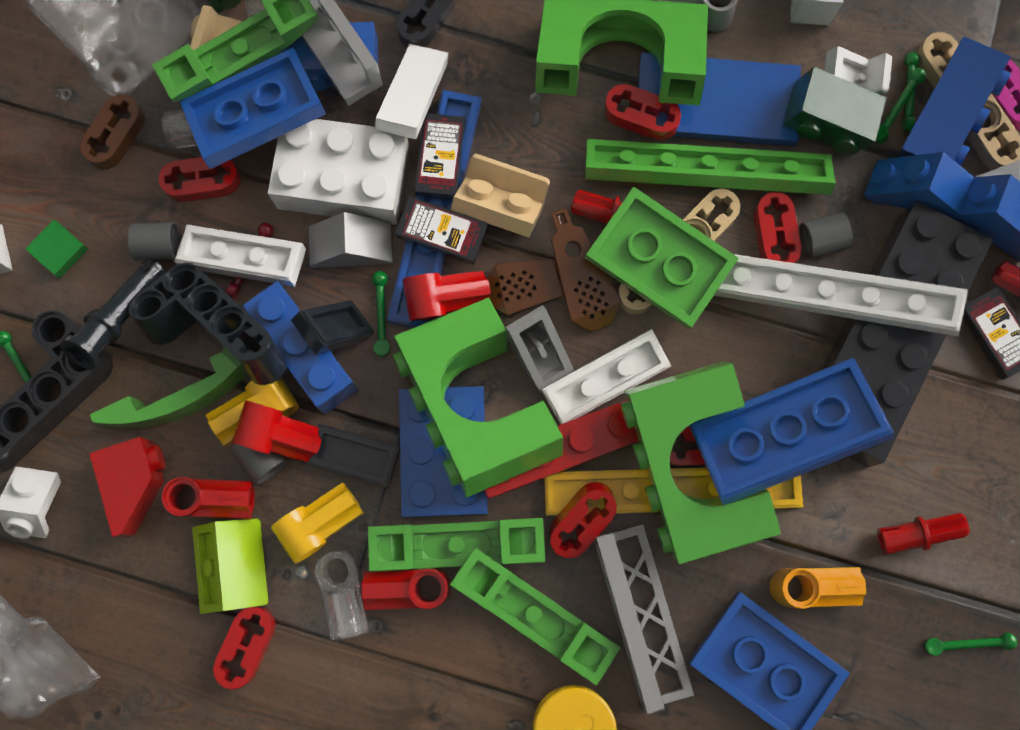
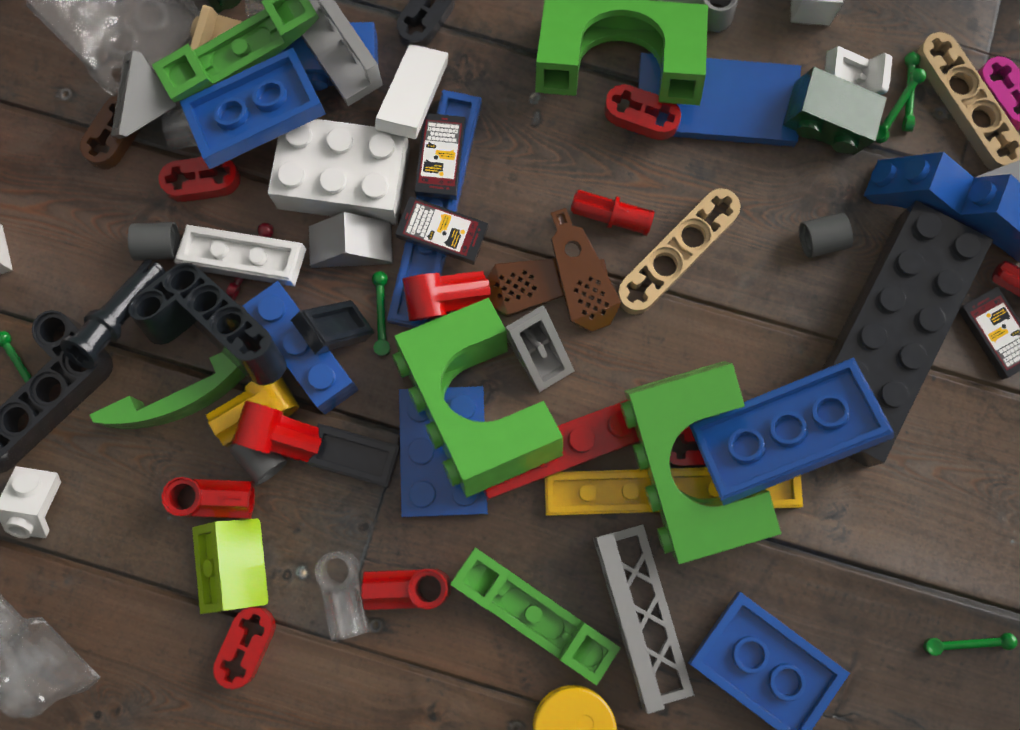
(56, 248): green tile -> none
(128, 482): red slope -> none
(139, 96): none -> light grey slope
(307, 528): yellow piece -> none
(451, 543): bright green slope -> none
(501, 195): tan bracket -> none
(590, 525): red beam -> none
(606, 377): white tile -> none
(661, 258): bright green plate -> none
(709, 166): bright green plate -> none
(786, 230): red beam -> none
(820, 587): light orange piece -> none
(846, 294): white tile -> none
(922, 533): red axle -> none
(958, 101): blue brick -> none

